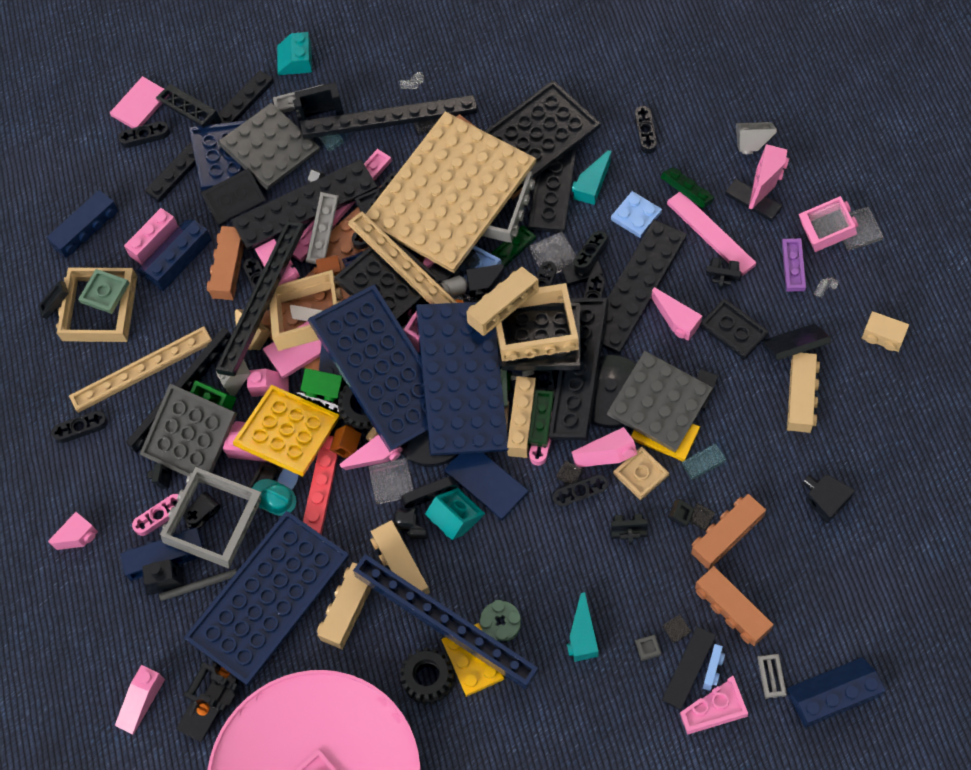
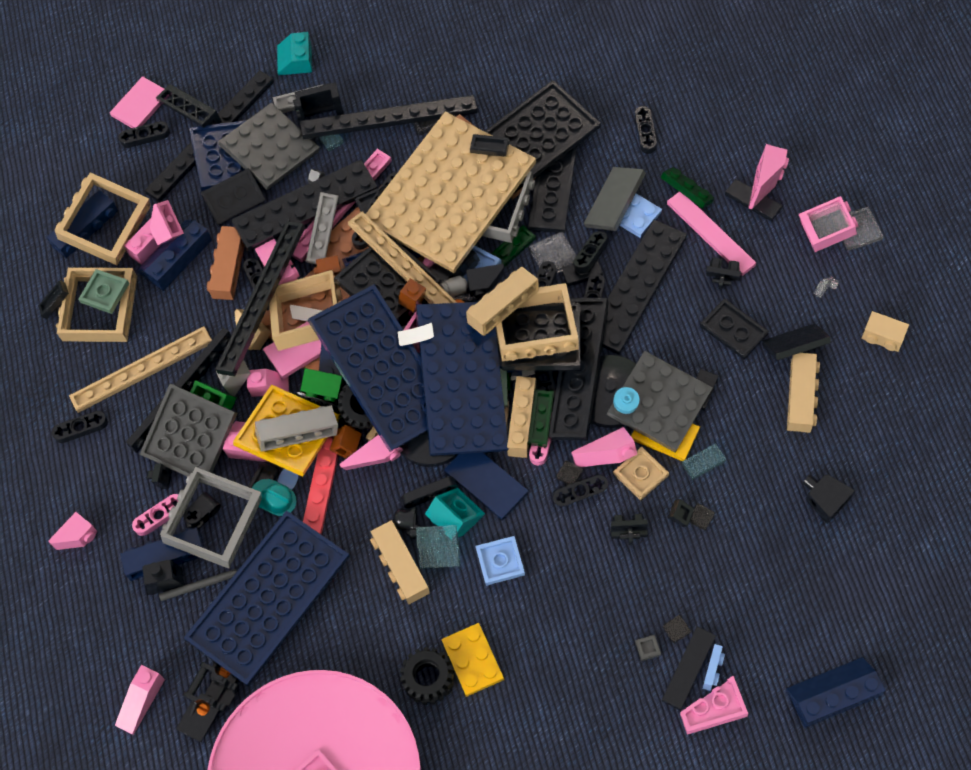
(128, 232): none -> tan window
(164, 223): none -> bright pink slope
(296, 428): none -> light grey brick
(344, 610): tan brick -> none
(390, 480): clear tile -> none
(411, 295): none -> dark orange brick
(414, 82): clear arm -> none
(415, 335): none -> white sticker
(438, 546): none -> clear light blue slope
(445, 622): dark blue brick -> none
(489, 145): none -> black tile
(497, 610): sand green plate -> none
(500, 560): none -> light blue plate
(582, 636): teal slope -> none
(591, 180): teal slope -> none
(614, 198): none -> dark grey tile
(626, 400): none -> medium azure wheel
(679, 317): bright pink slope -> none
(728, 531): nougat brick -> none
(734, 606): nougat brick -> none
(753, 135): light grey slope -> none
(774, 693): light grey tile -> none
(793, 265): medium lavender plate -> none

